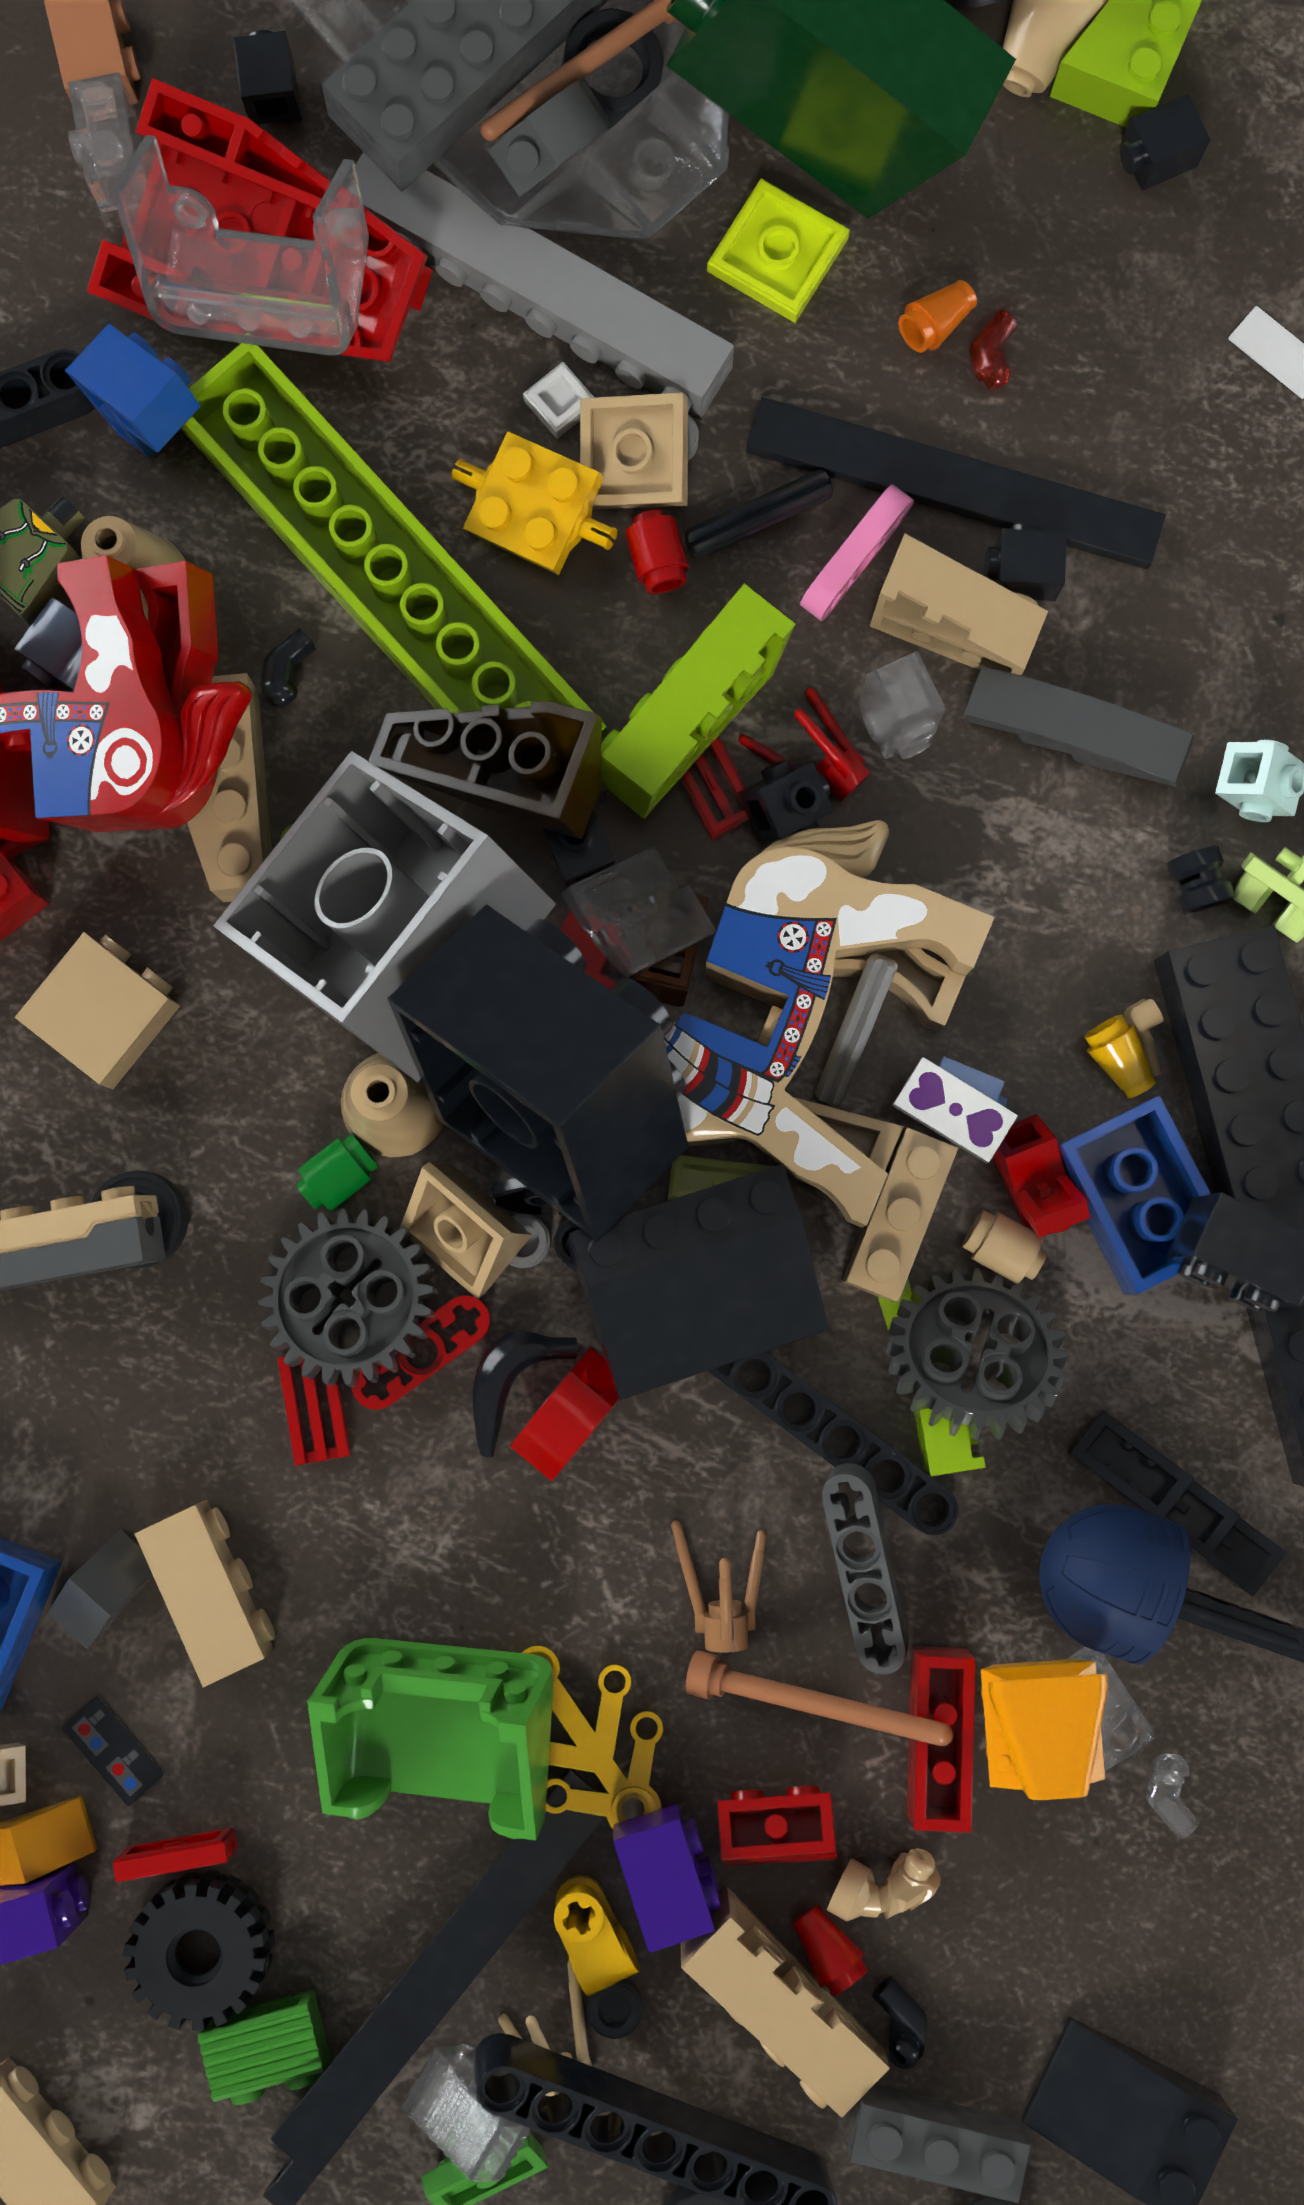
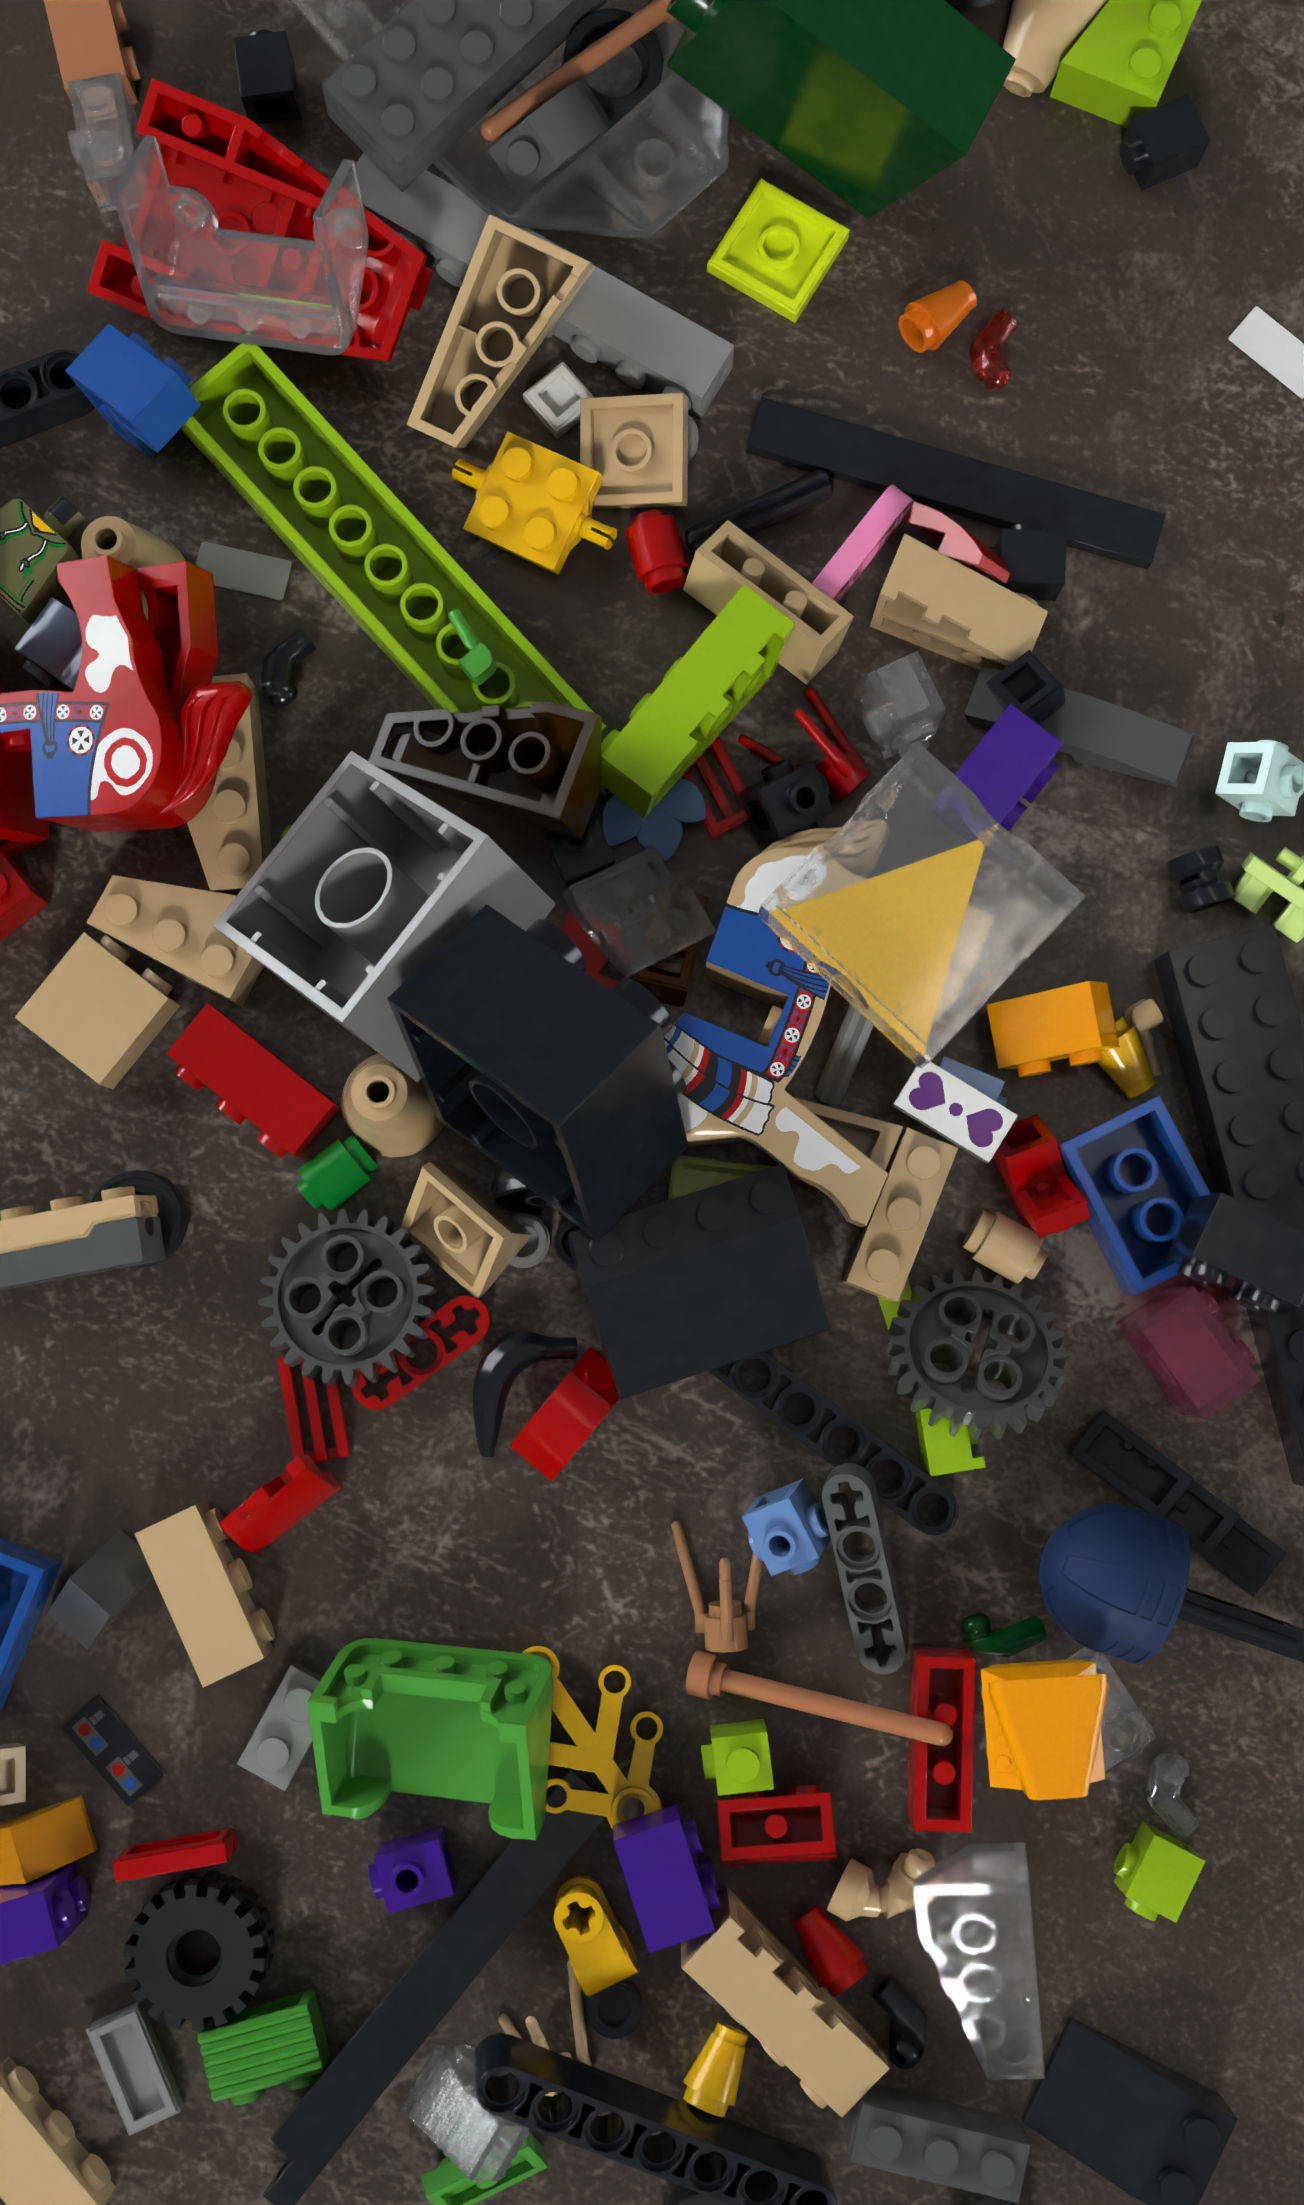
(135, 2067): none -> light grey tile
(178, 932): none -> tan wedge
(245, 570): none -> light grey sticker
(252, 1083): none -> red brick
(280, 1504): none -> red slope
(283, 1730): none -> light grey plate
(414, 1870): none -> dark purple brick
(478, 661): none -> bright green hand
(498, 321): none -> tan wedge
(661, 826): none -> medium blue plate
(717, 2071): none -> yellow cone
(735, 558): none -> tan brick
(738, 1757): none -> lime brick
(787, 1529): none -> medium blue brick
(919, 906): none -> clear tile
(957, 542): none -> slope
(981, 1937): none -> clear wedge
(1000, 1641): none -> dark green arm
(1010, 765): none -> dark purple brick
(1028, 687): none -> black slope
(1053, 1026): none -> light orange brick
(1156, 1873): none -> lime brick
(1189, 1350): none -> clear pink brick

